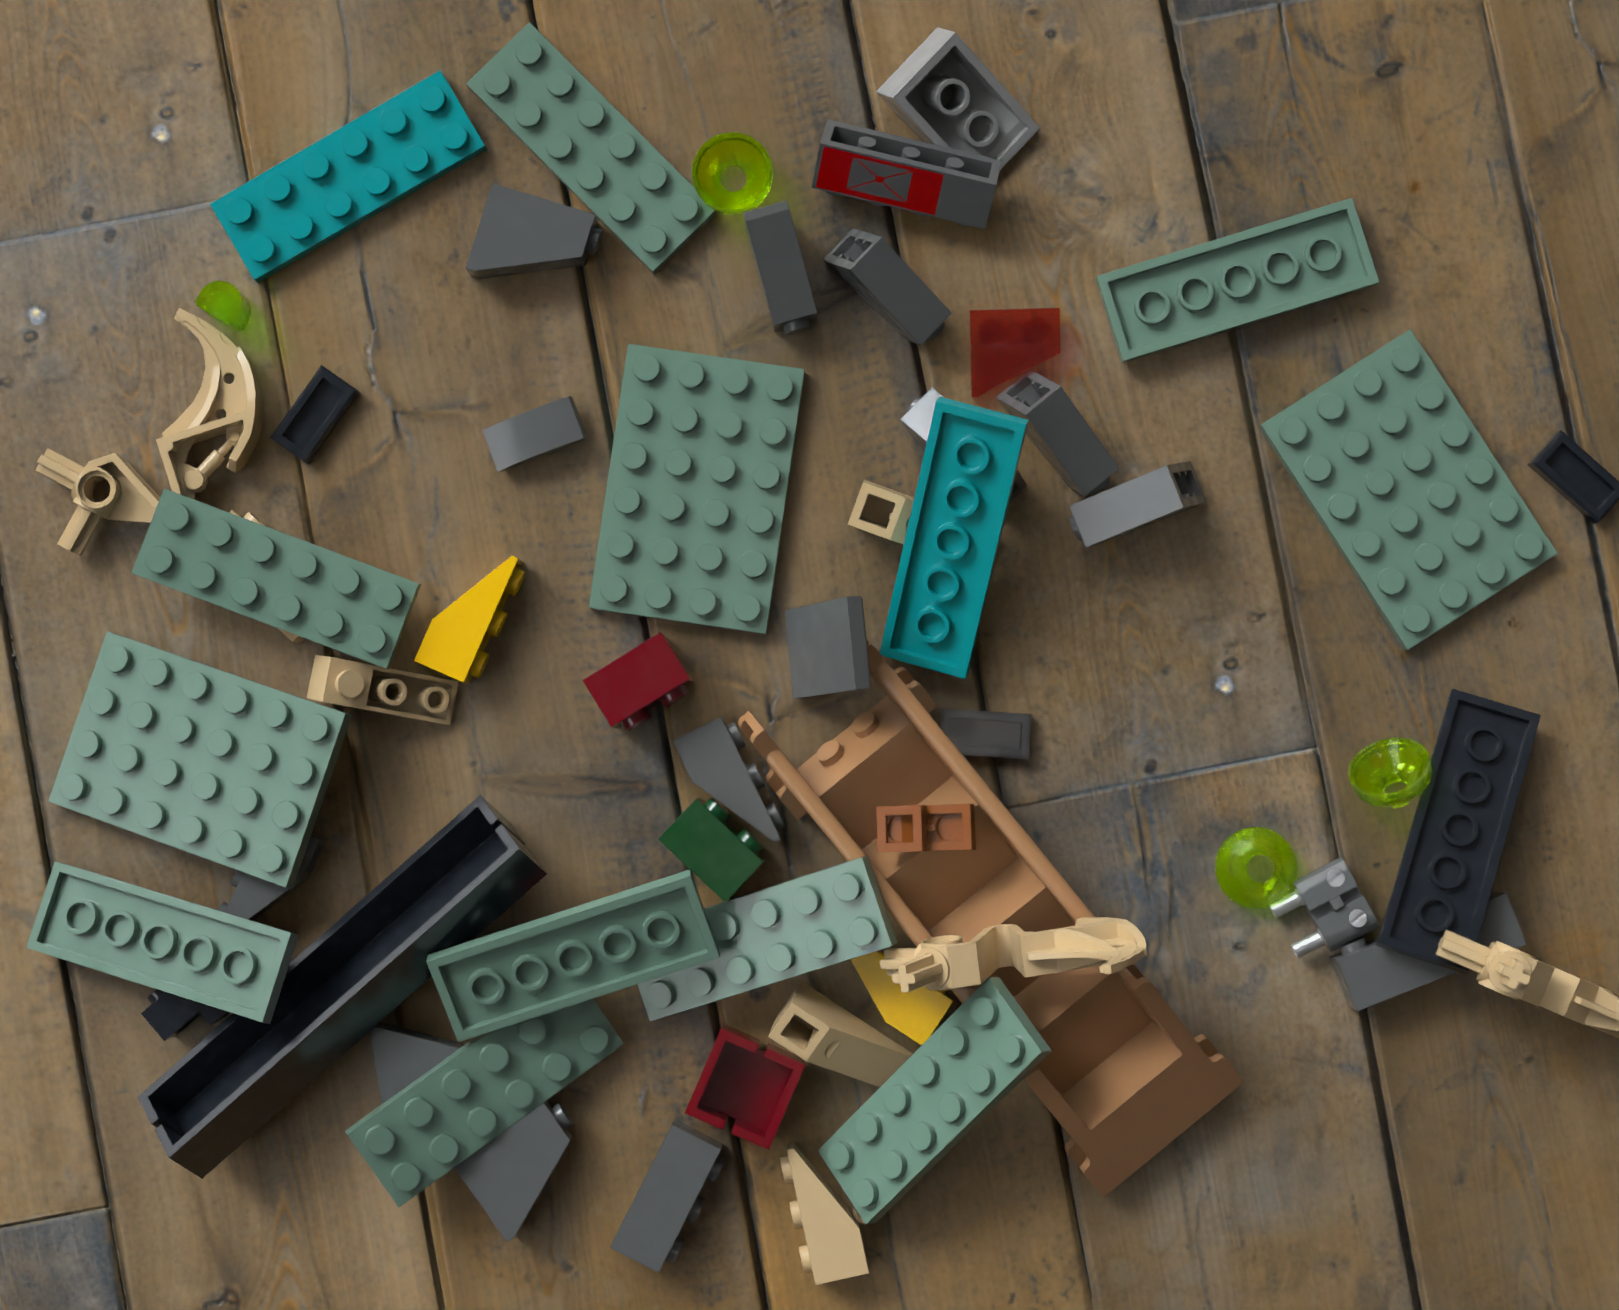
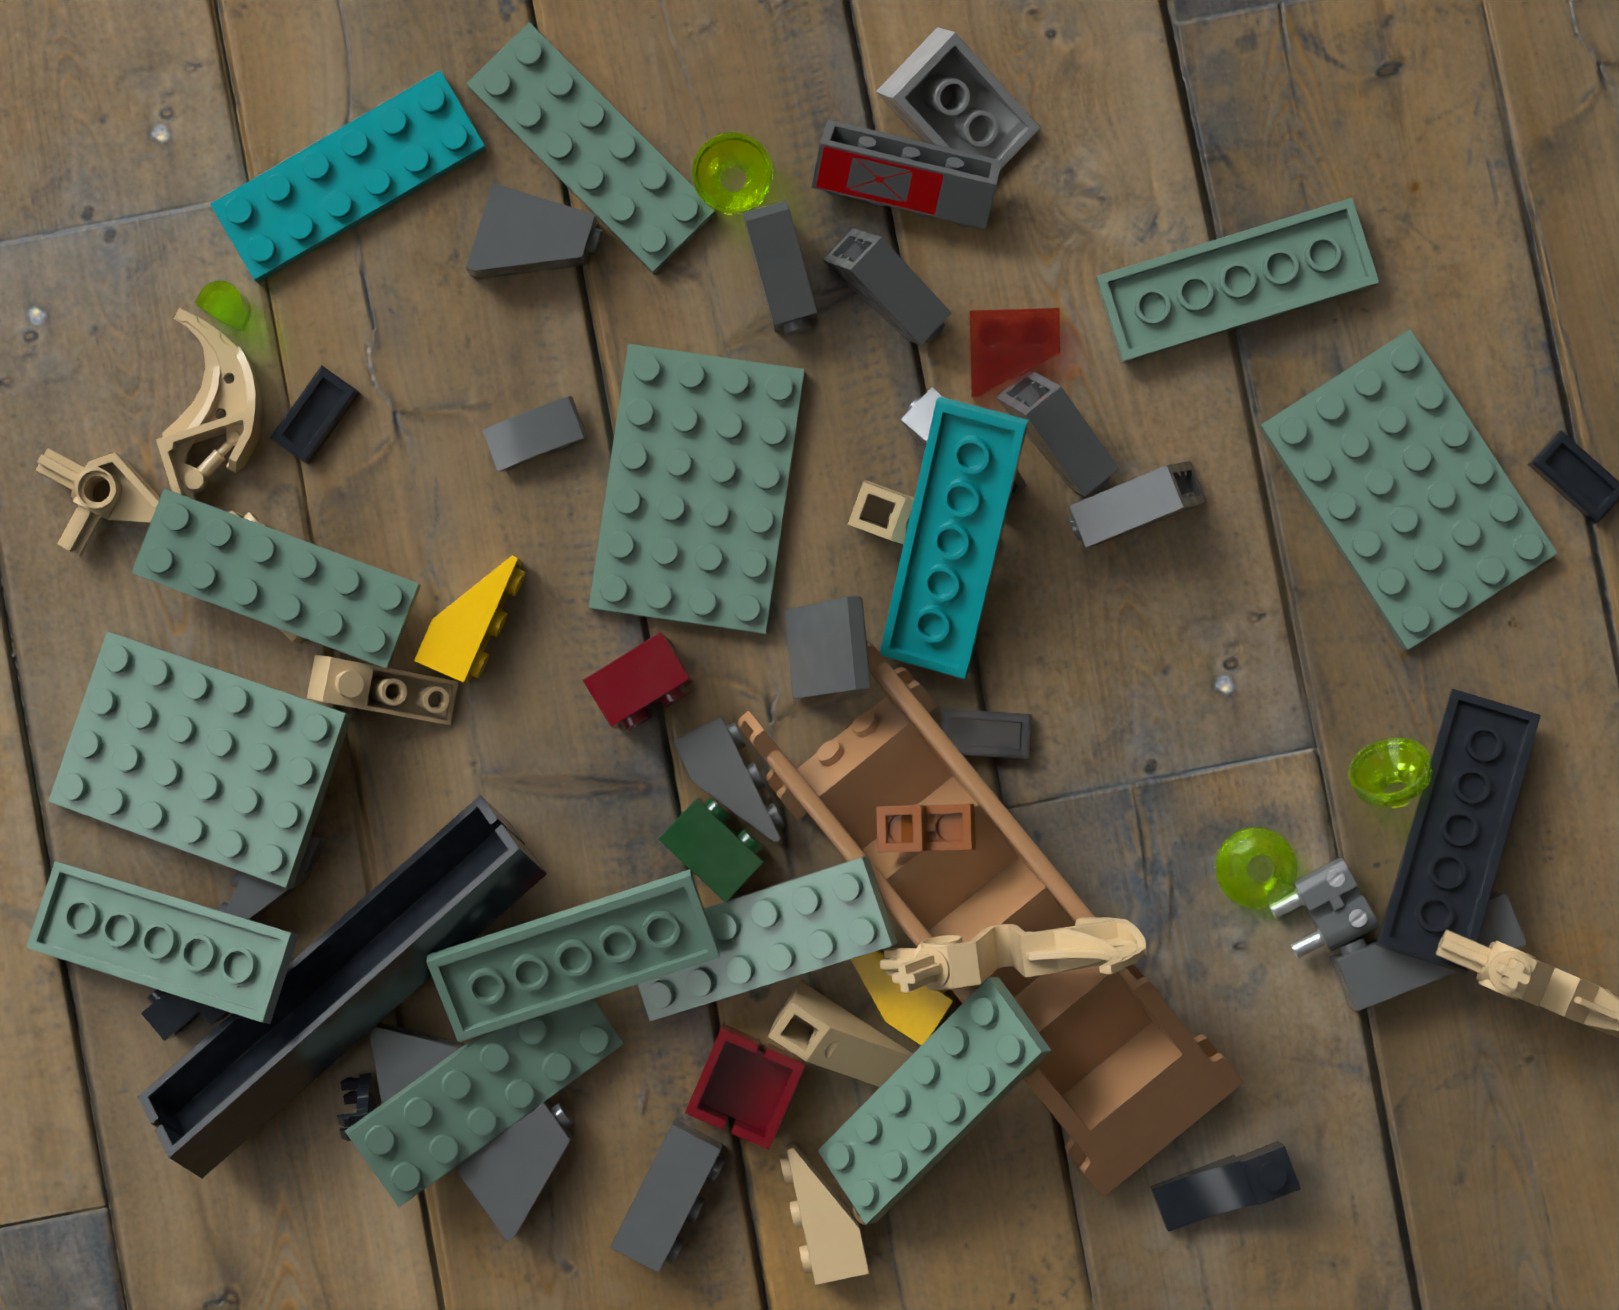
(364, 1099): none -> black piece
(1226, 1186): none -> black slope

